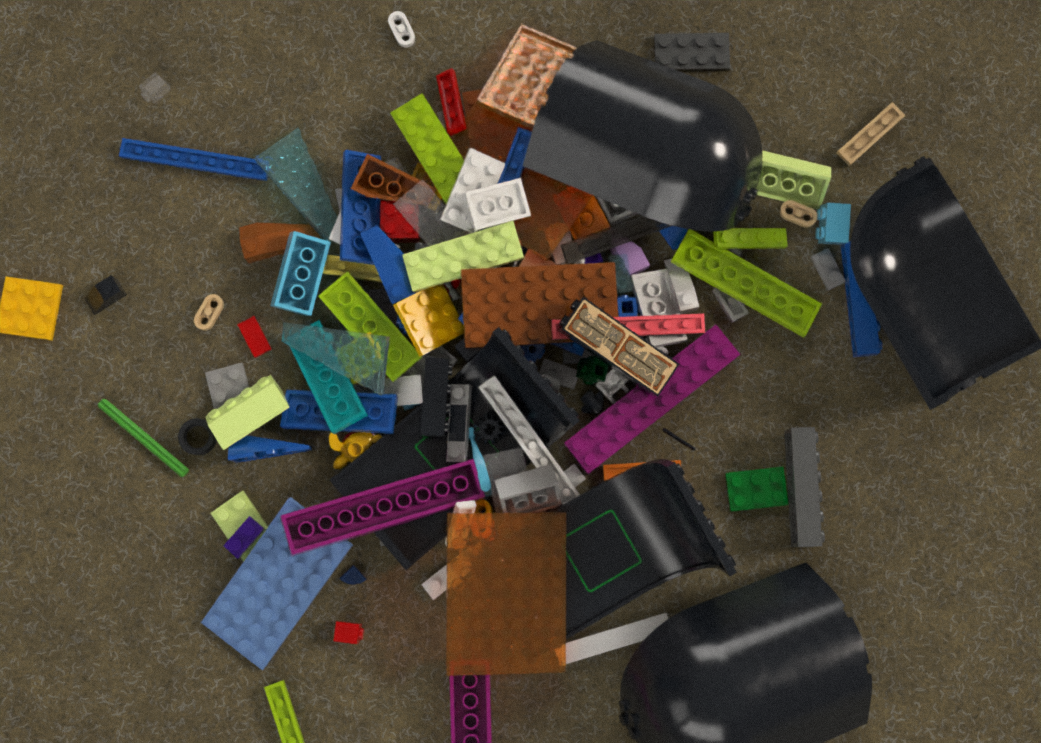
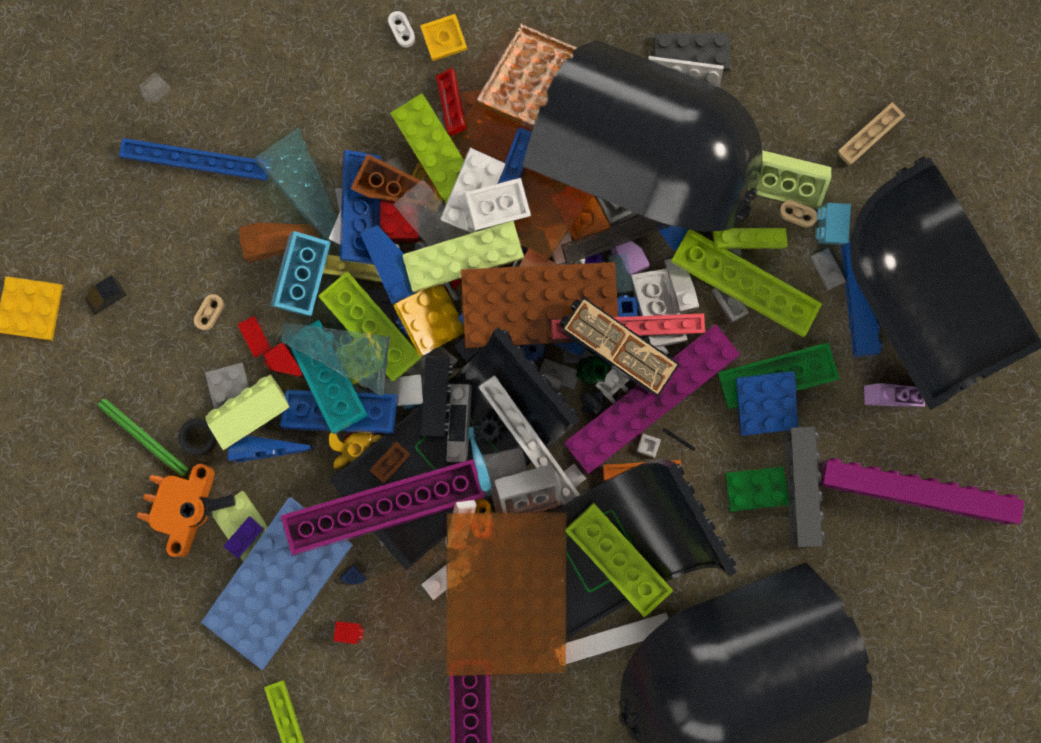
(175, 500): none -> orange piece
(282, 361): none -> red slope
(390, 462): none -> reddish brown plate
(443, 37): none -> yellow plate
(618, 560): none -> lime plate
(648, 445): none -> white tile
(706, 72): none -> white hinge
(766, 403): none -> blue plate
(811, 368): none -> green plate
(893, 395): none -> lavender slope
(921, 492): none -> magenta brick

